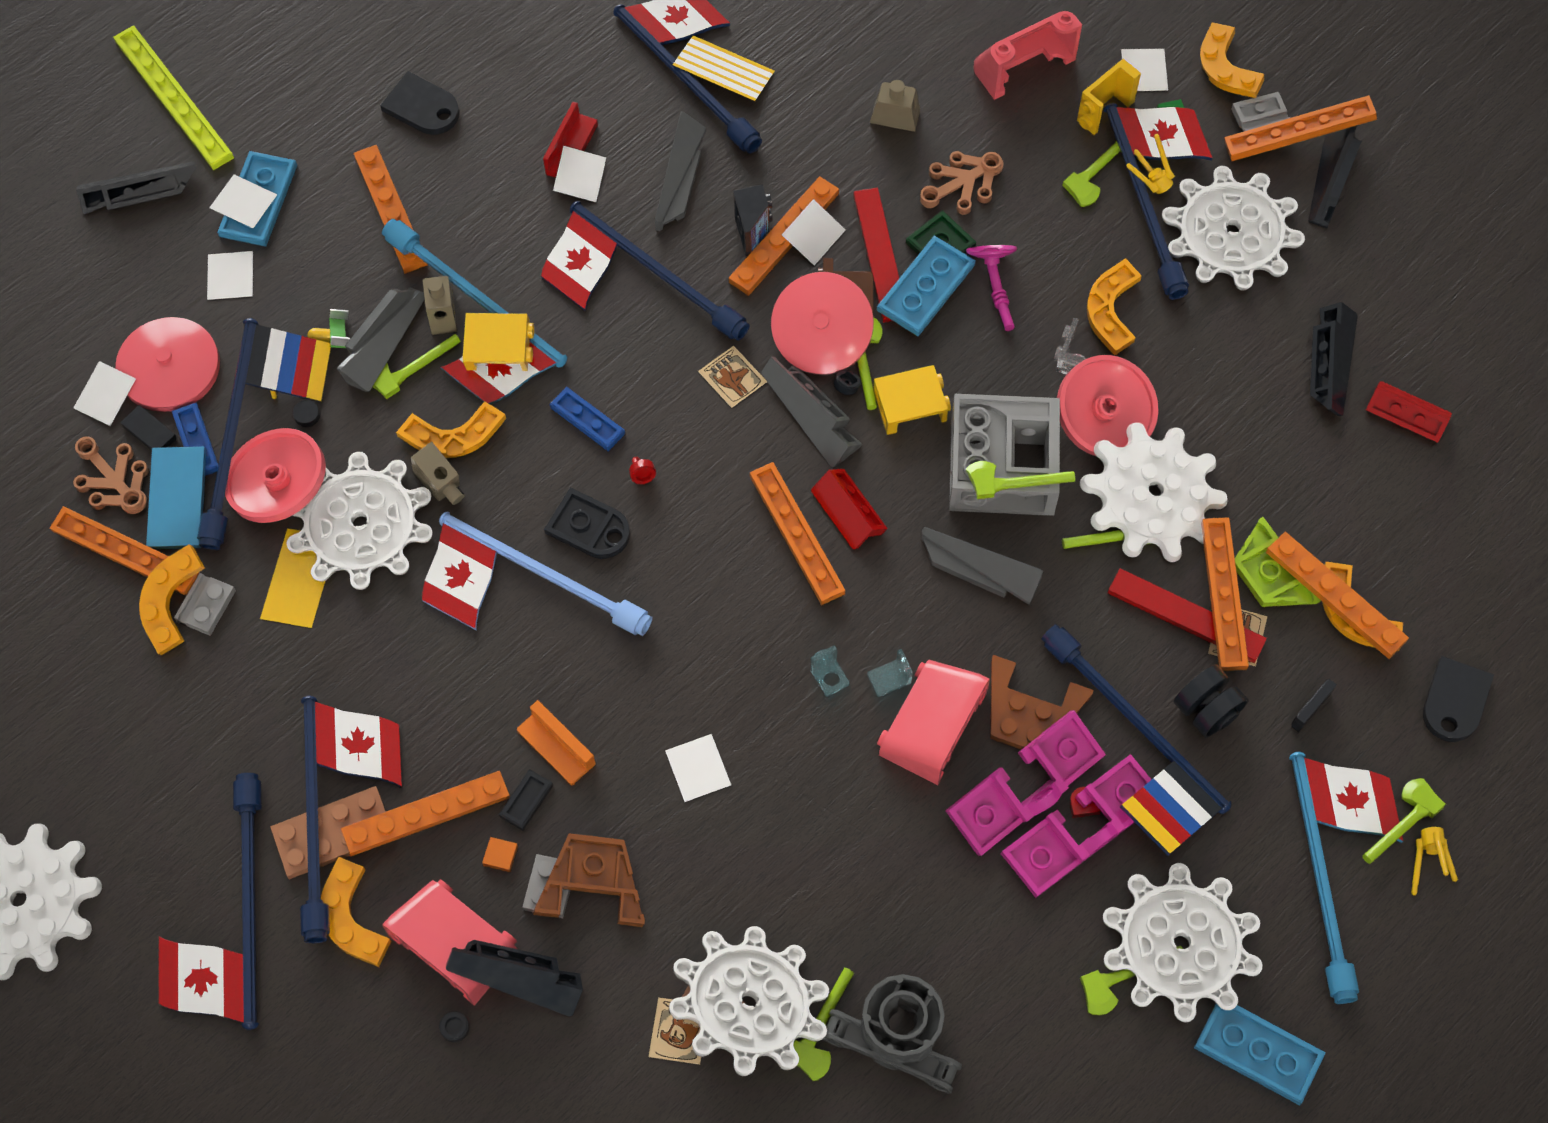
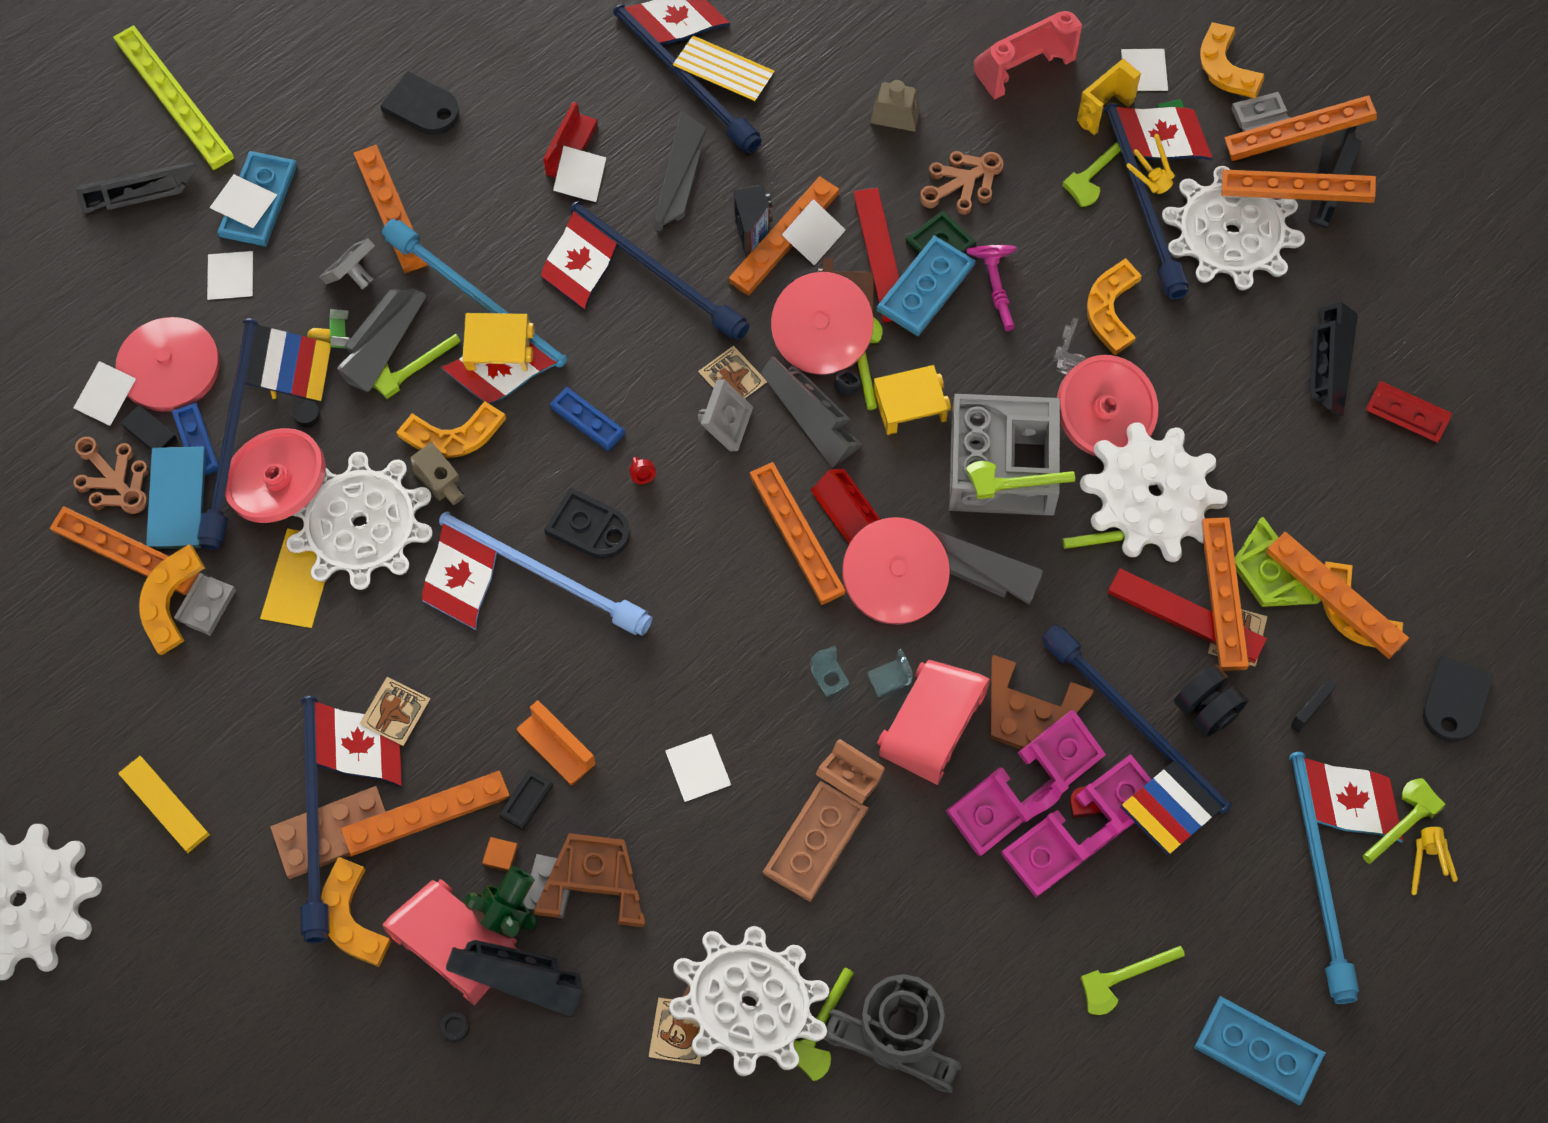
(164, 804): none -> yellow tile
(209, 977): flag -> none
(349, 264): none -> light grey tile
(395, 711): none -> sticker
(439, 297): dark tan torso -> none
(503, 907): none -> dark green piece
(726, 415): none -> light grey tile
(815, 841): none -> nougat tile
(851, 771): none -> nougat bracket
(895, 571): none -> coral dish
(1200, 917): white plate -> none
(1298, 186): none -> orange plate

